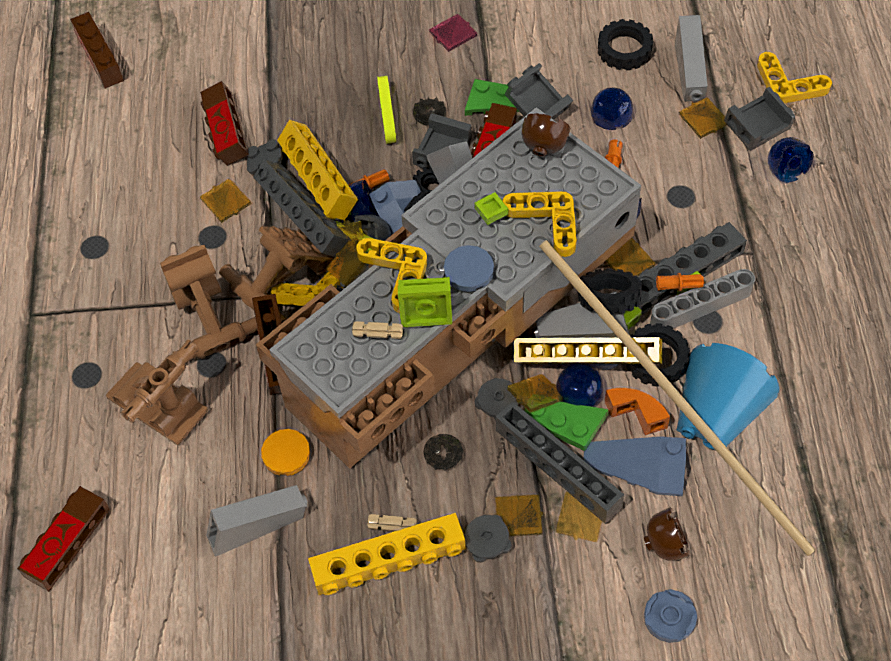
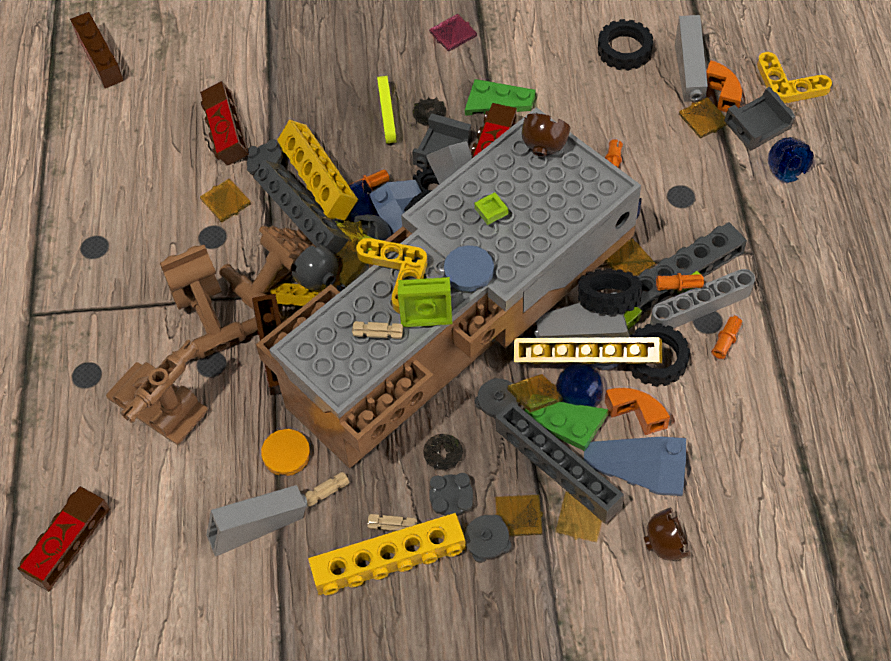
(316, 268): none -> dark grey cylinder
(326, 488): none -> tan axle
(451, 494): none -> dark grey piece
(535, 91): dark grey panel -> none
(556, 212): yellow beam -> none
(612, 108): clear blue cylinder -> none
(670, 616): sand blue tile -> none
(677, 398): tan piece -> none
(724, 80): none -> orange brick
(725, 390): dark azure cone -> none
(726, 337): none -> orange axle

